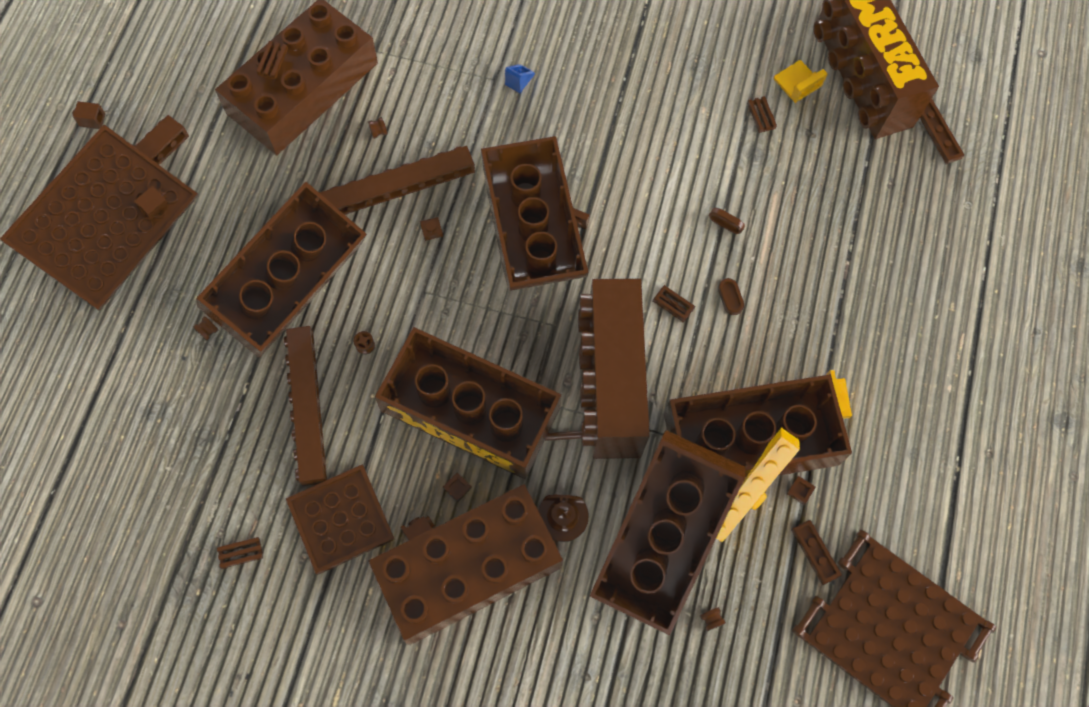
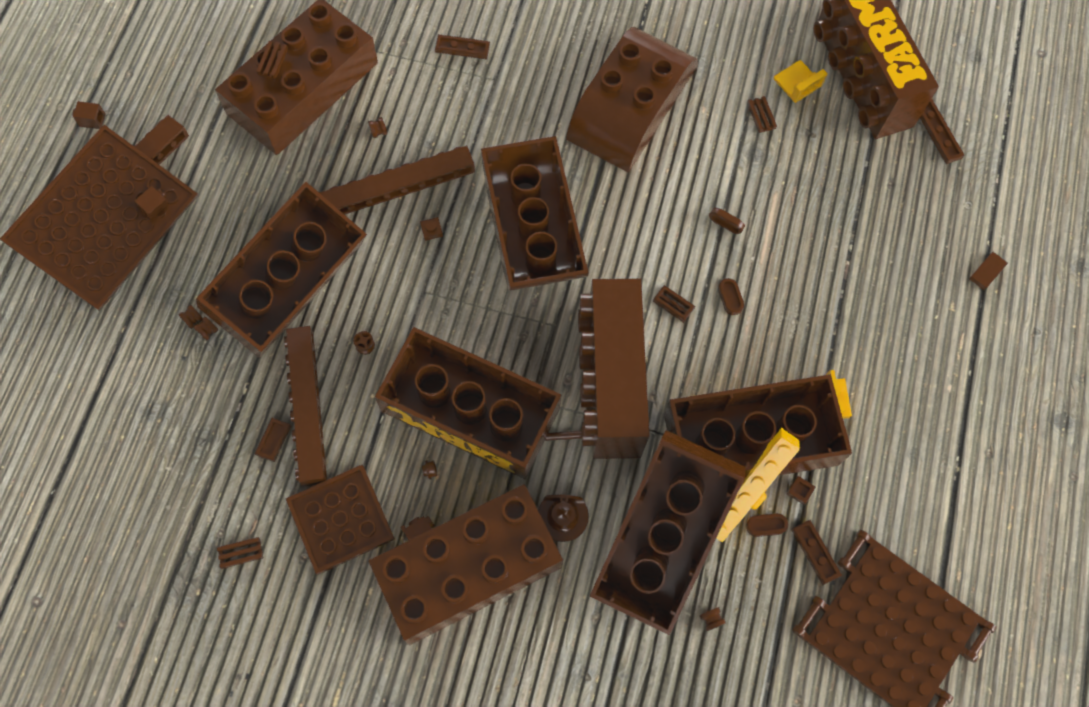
(190, 316): none -> reddish brown wheel
(273, 439): none -> reddish brown tile
(429, 469): none -> reddish brown plate
(457, 487): reddish brown plate -> none
(462, 46): none -> reddish brown tile
(518, 77): blue slope -> none
(581, 218): reddish brown plate -> none
(630, 98): none -> reddish brown brick
(767, 525): none -> reddish brown tile
(988, 270): none -> reddish brown tile

